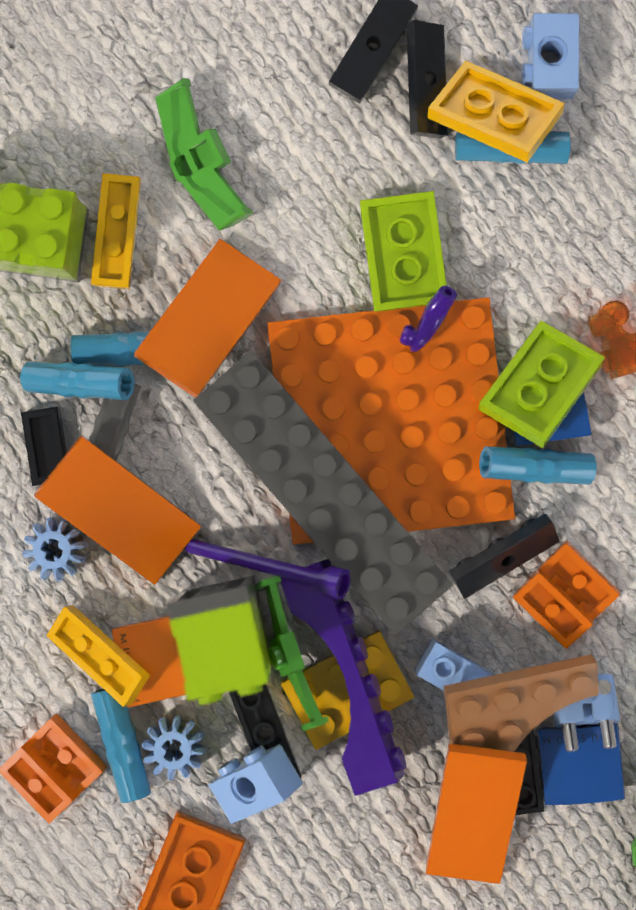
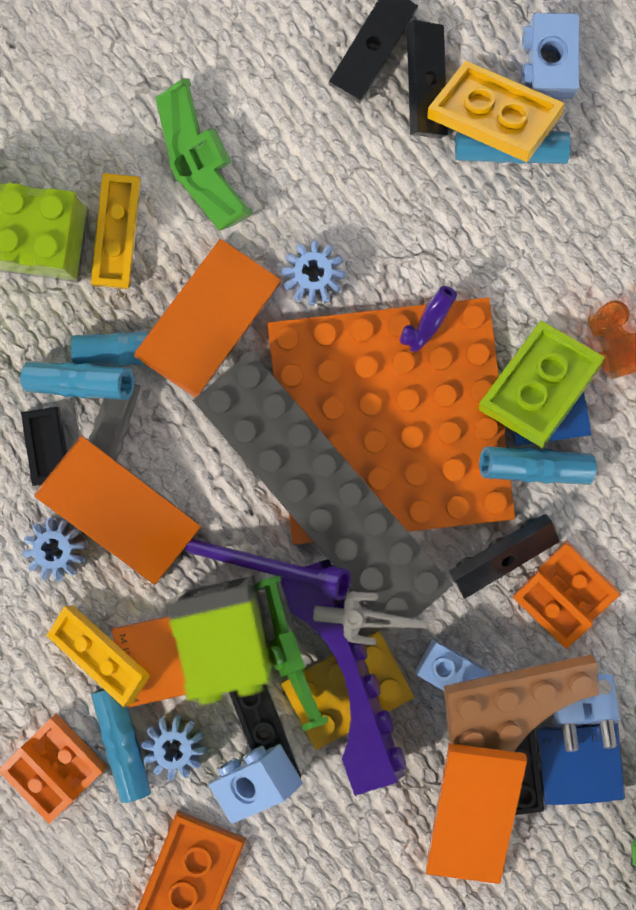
(302, 280): none -> light blue gear
(356, 617): none -> light grey piece
(402, 250): lime plate -> none

